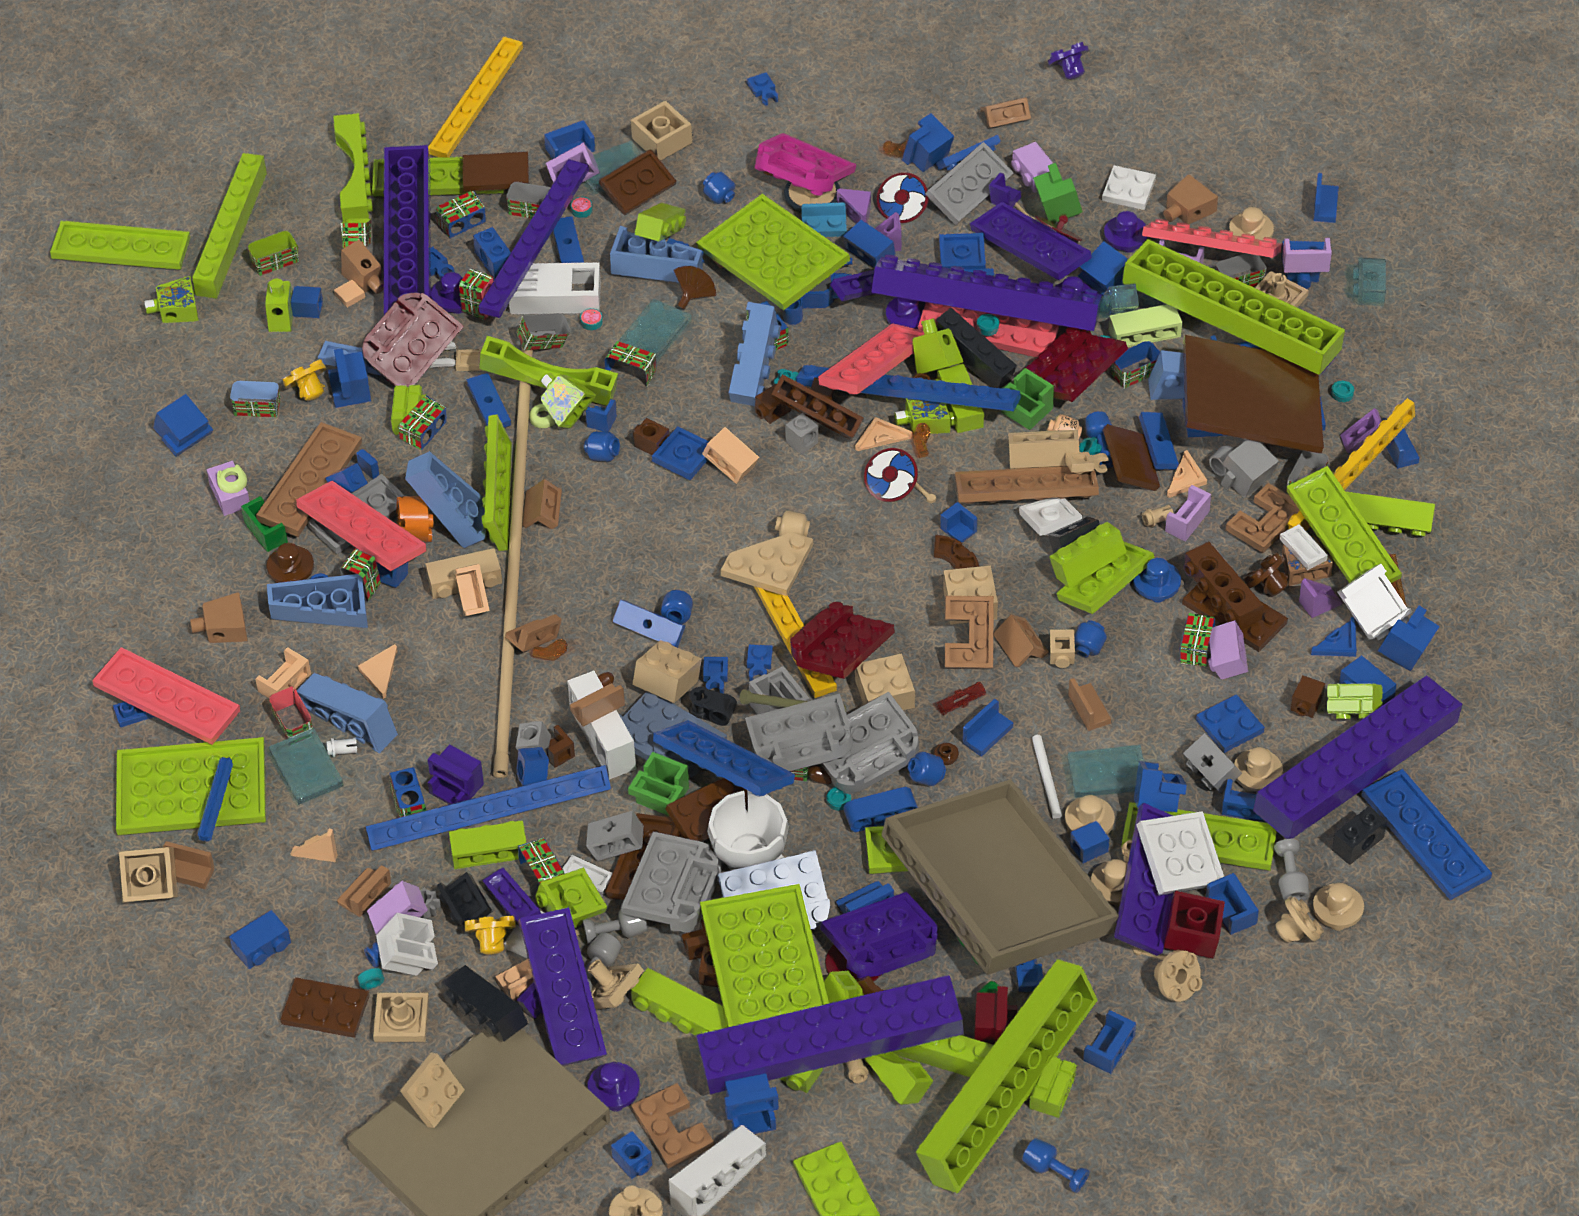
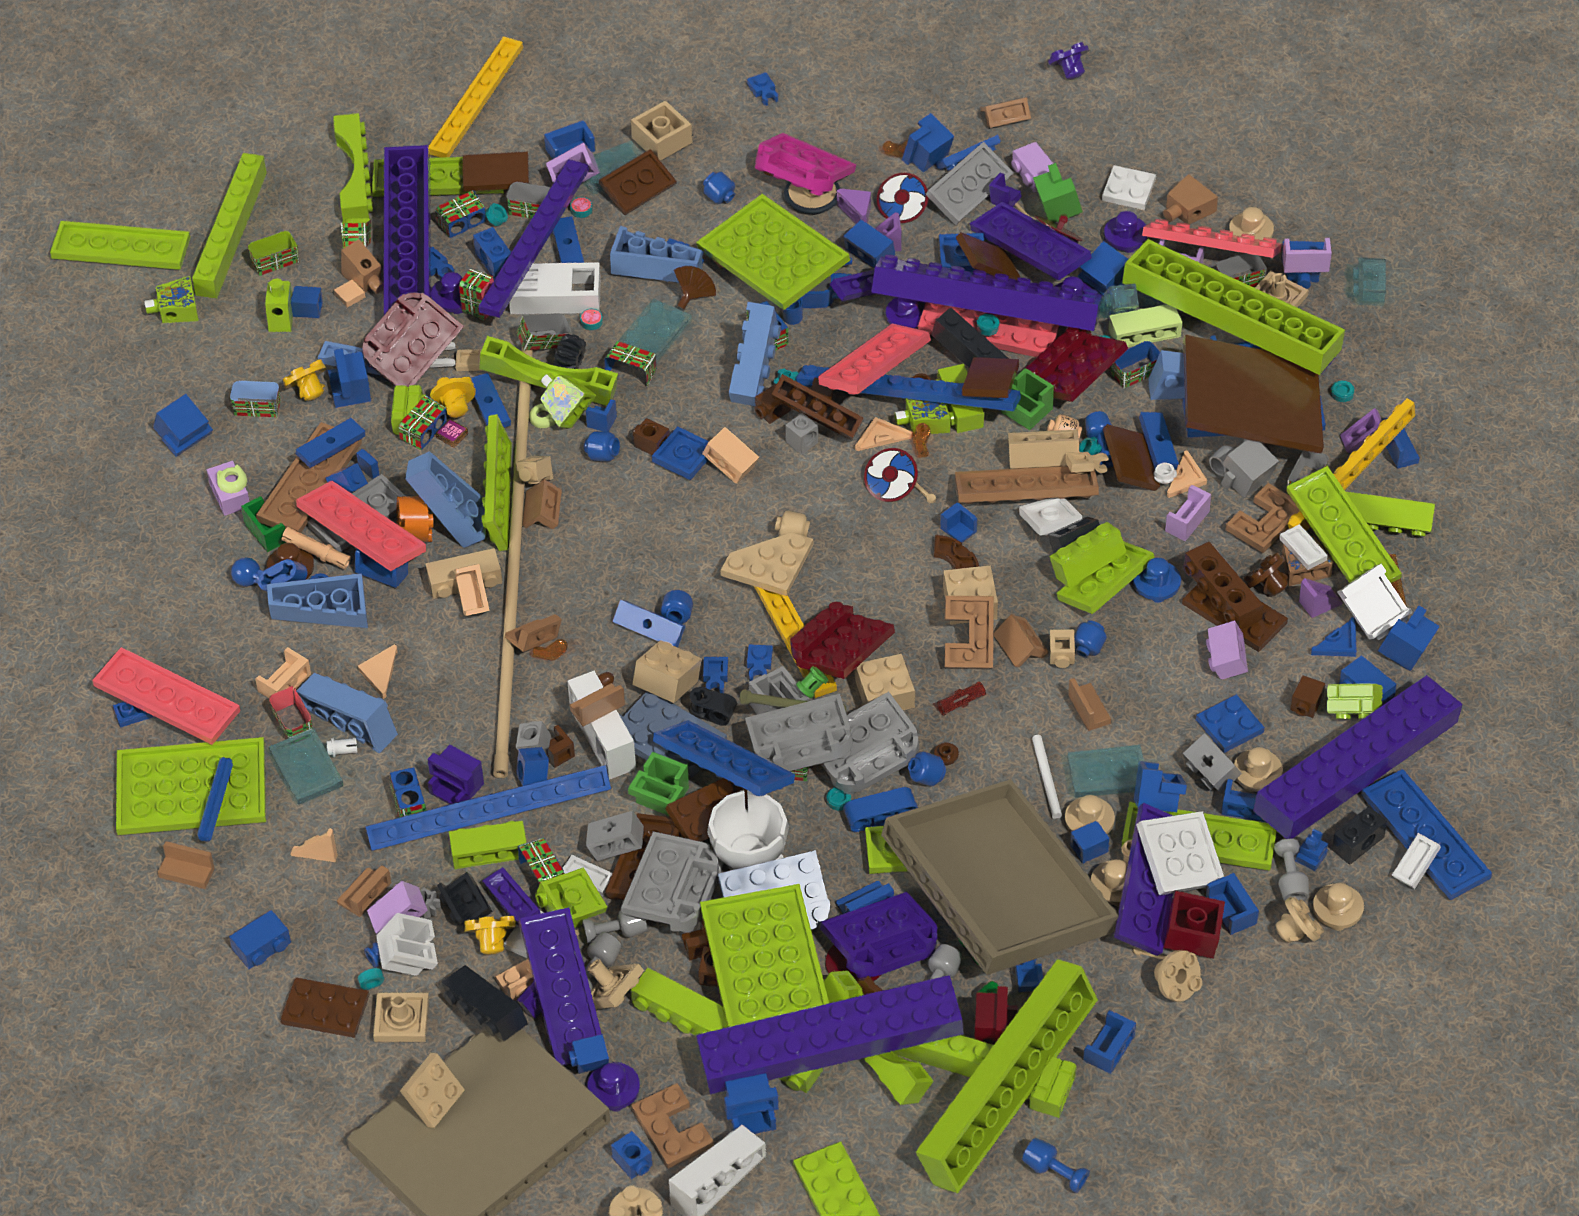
(148, 874): tan brick -> none
(222, 620): medium nougat torso -> none
(248, 572): none -> blue beam
(312, 546): none -> light nougat pin
(330, 442): none -> blue tile
(366, 567): piece -> none
(452, 433): none -> tile
(454, 395): none -> yellow plate
(496, 214): none -> teal tile
(534, 469): none -> tan brick
(570, 352): none -> black gear
(589, 1054): none -> blue brick
(660, 221): lime brick -> none
(812, 682): none -> bright green bush
(819, 775): reddish brown arm -> none
(826, 218): dark azure bracket -> none
(857, 1071): tan pin -> none
(935, 348): lime torso -> none
(944, 961): none -> light grey piece
(986, 256): none -> reddish brown tile
(986, 729): blue panel -> none
(990, 377): none -> reddish brown tile
(1151, 517): tan pin -> none
(1165, 473): none -> white plate
(1196, 637): piece -> none
(1312, 850): none -> blue piece
(1325, 202): blue panel -> none
(1416, 860): none -> white tile

